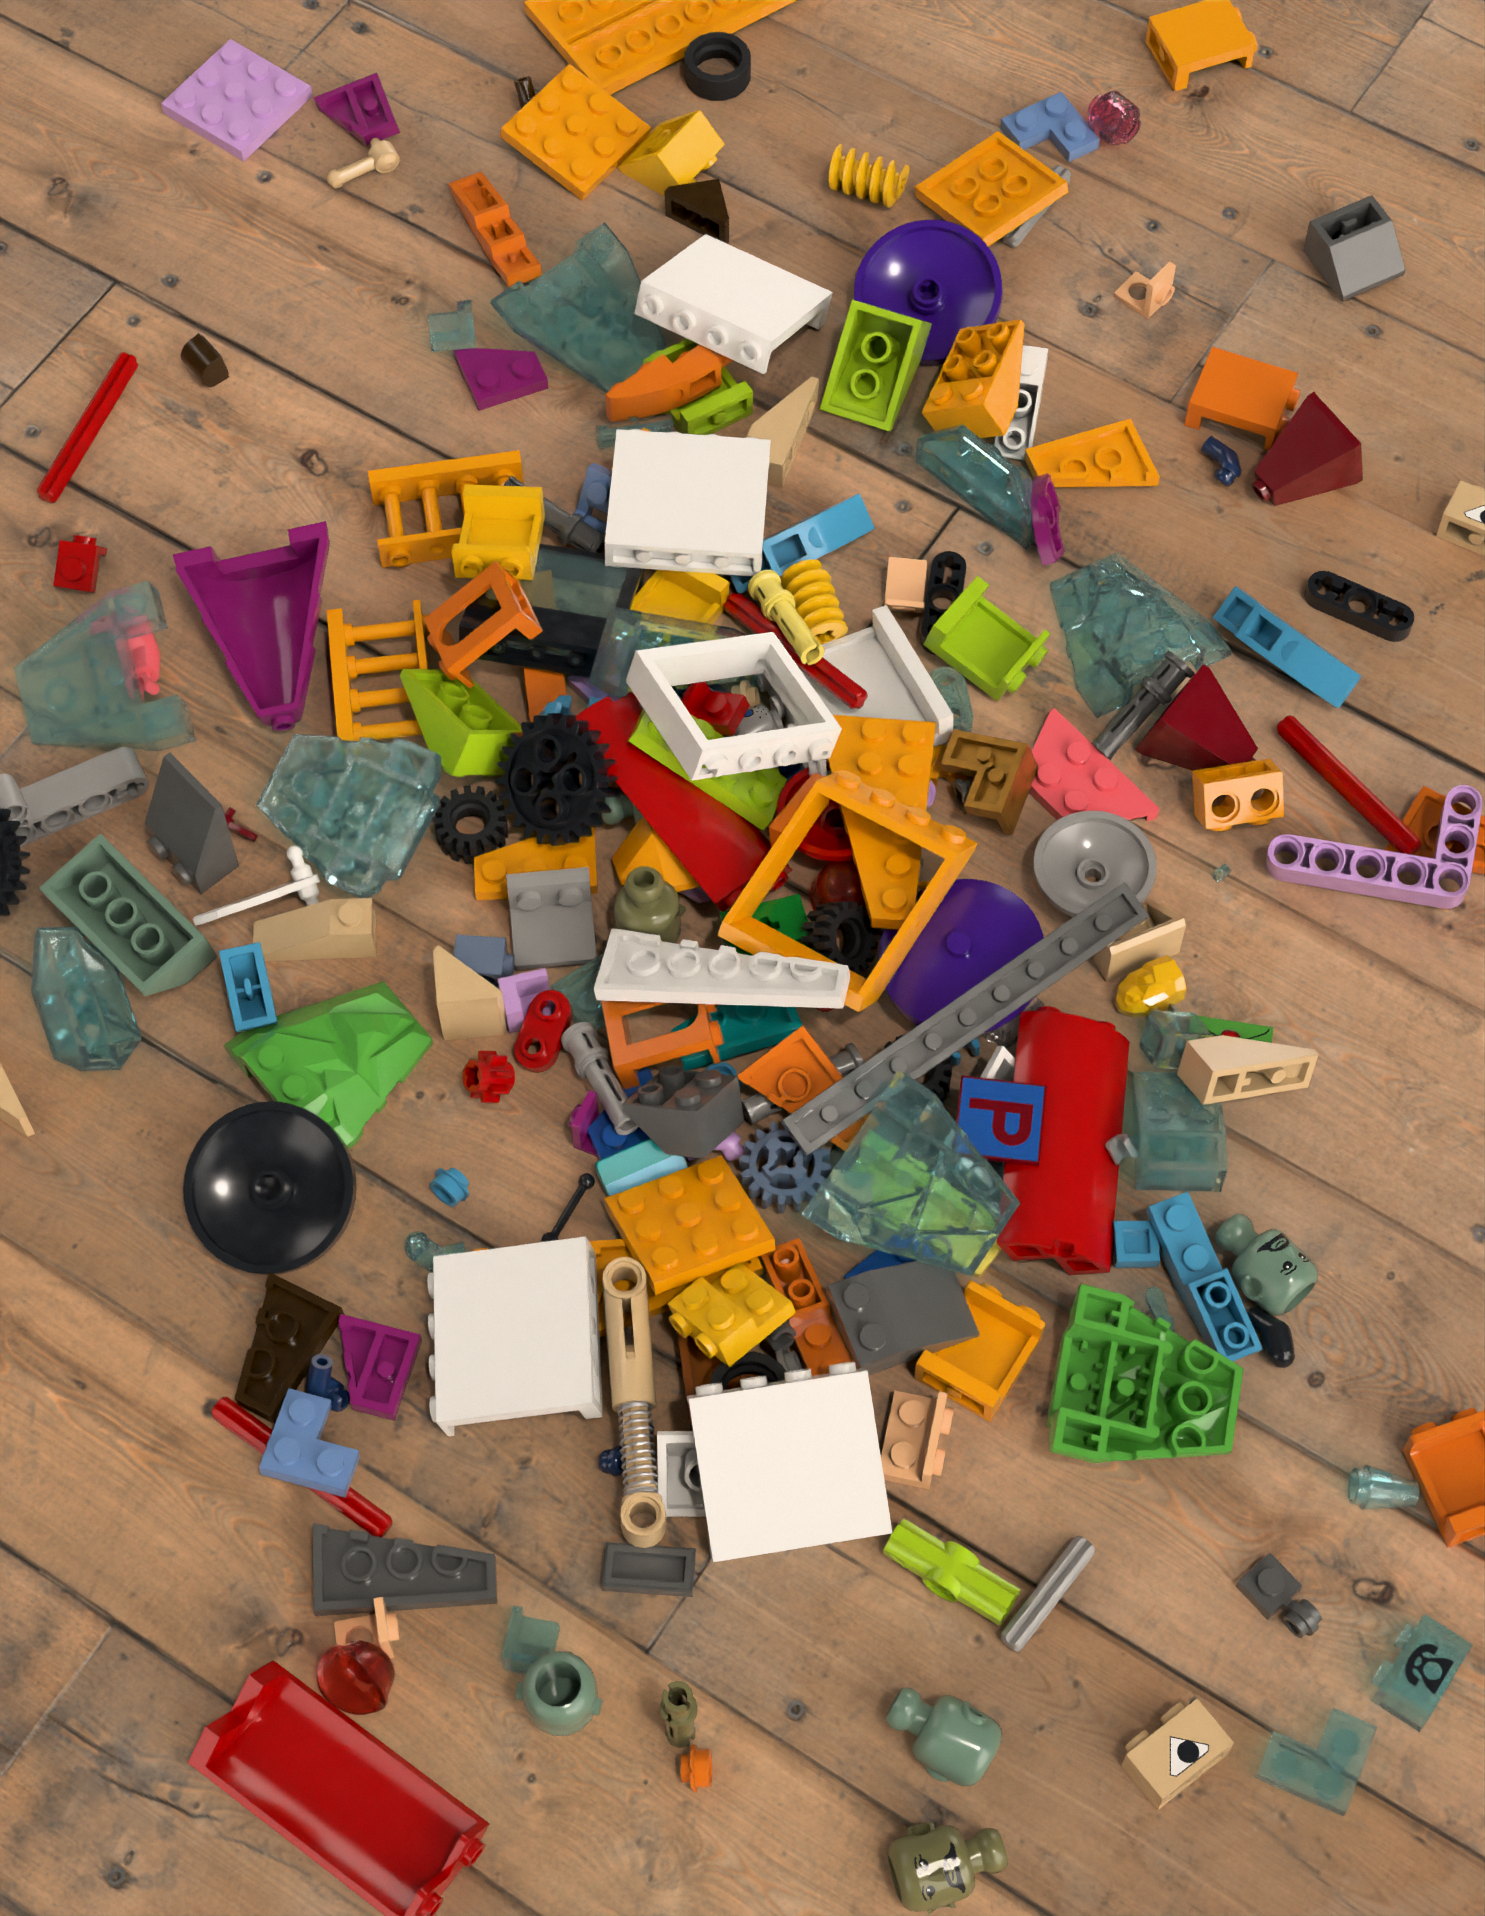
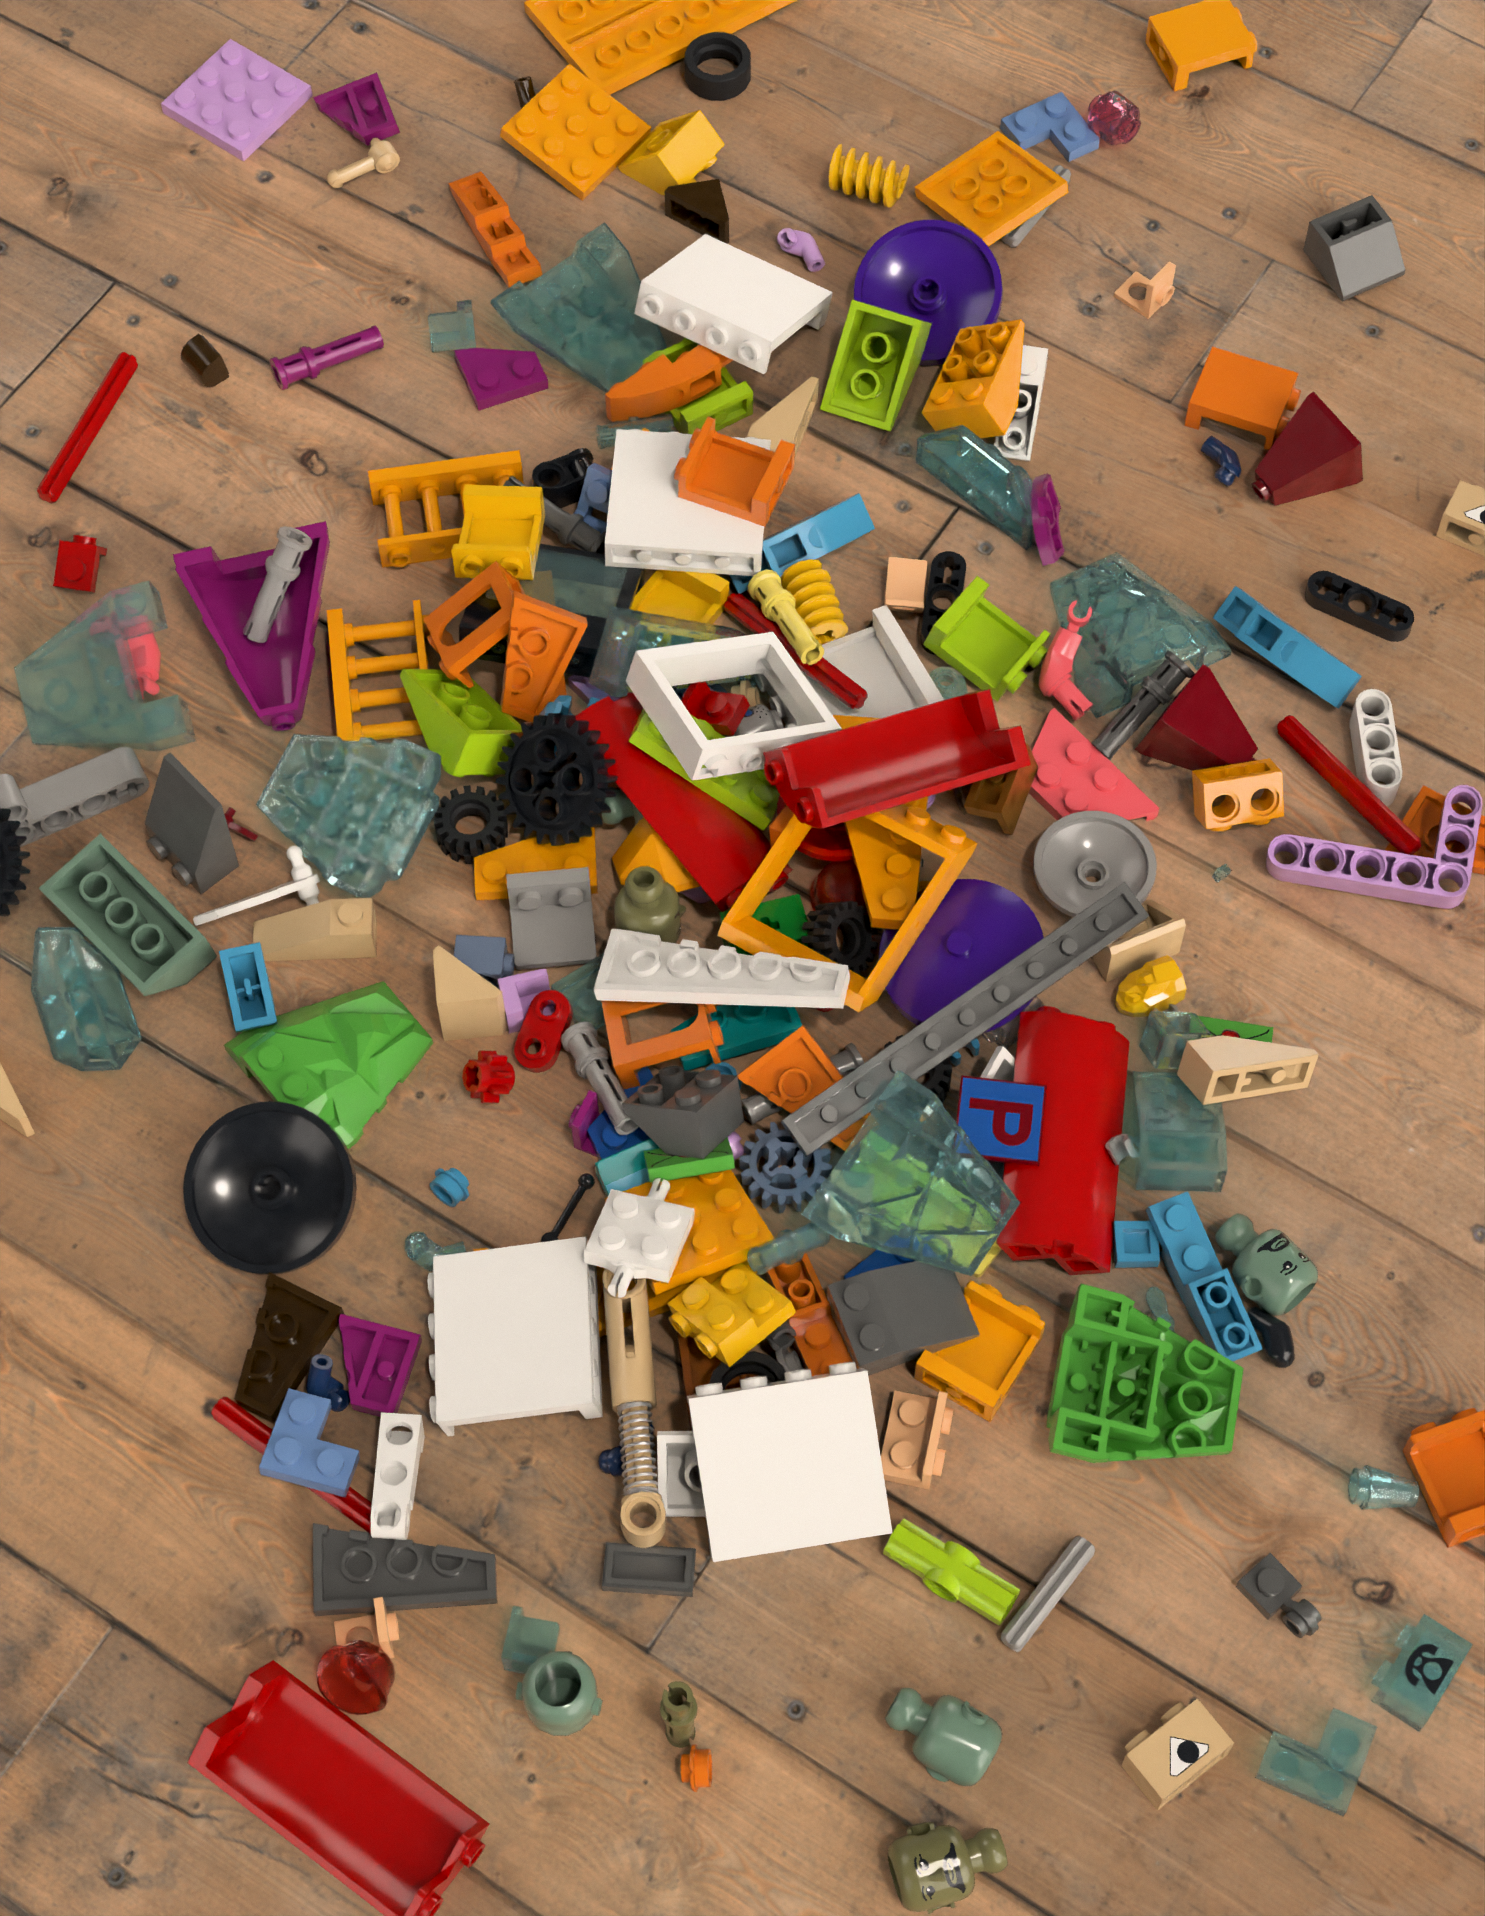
(281, 570): none -> light grey pin
(310, 361): none -> magenta pin
(396, 1475): none -> white leg
(537, 654): none -> orange wing
(563, 477): none -> black piece
(639, 1236): none -> white plate
(675, 1167): none -> bright green tile
(734, 474): none -> orange panel
(787, 1247): none -> clear light blue pin
(801, 245): none -> lavender arm
(895, 760): none -> red cylinder
(1058, 663): none -> coral arm
(1095, 458): light orange wing -> none
(1380, 733): none -> white beam

